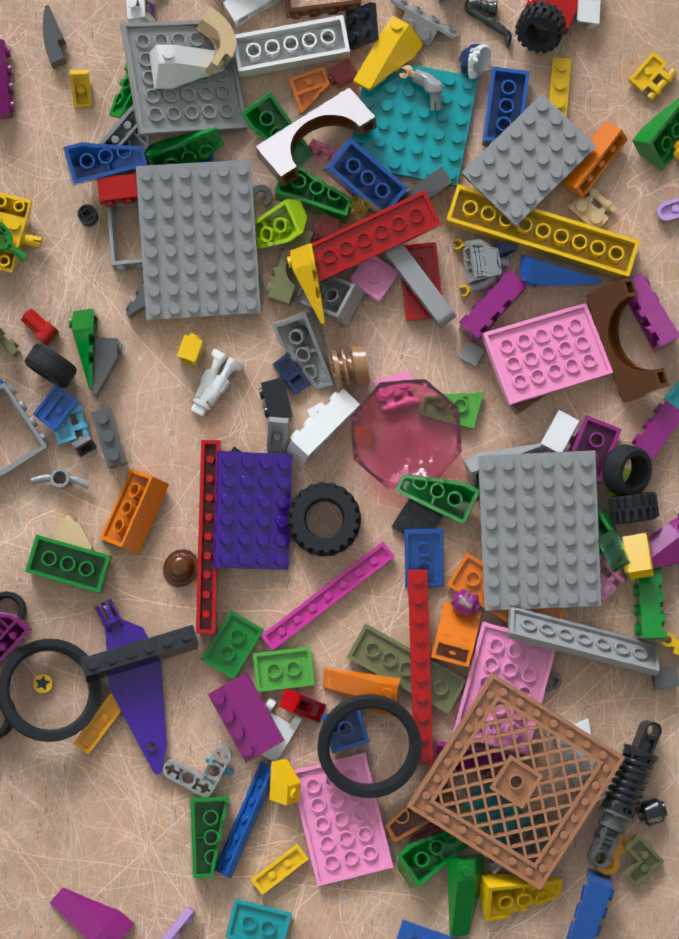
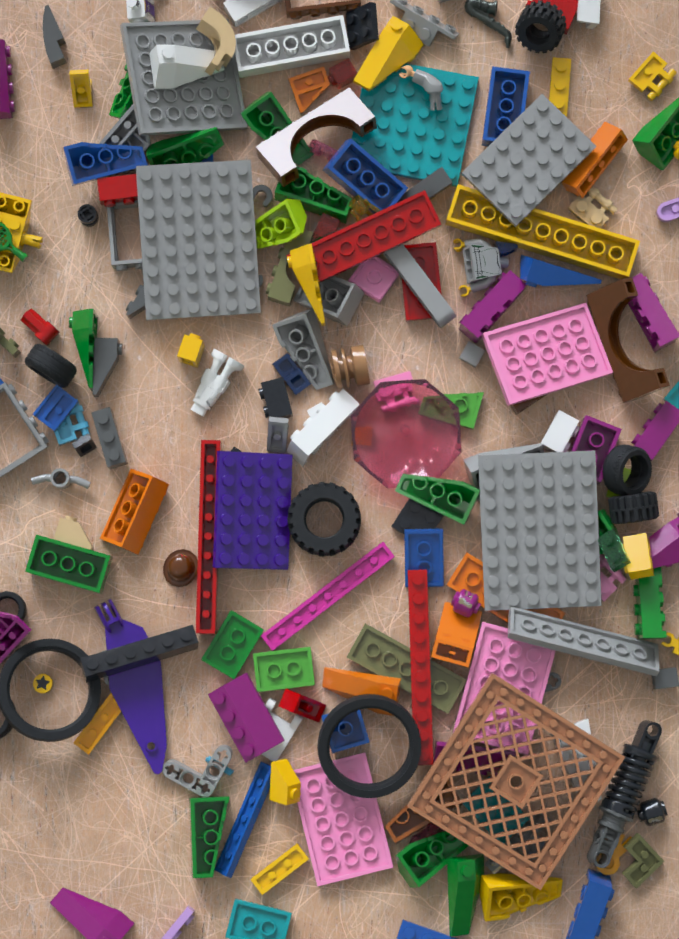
(475, 60): white hair -> none

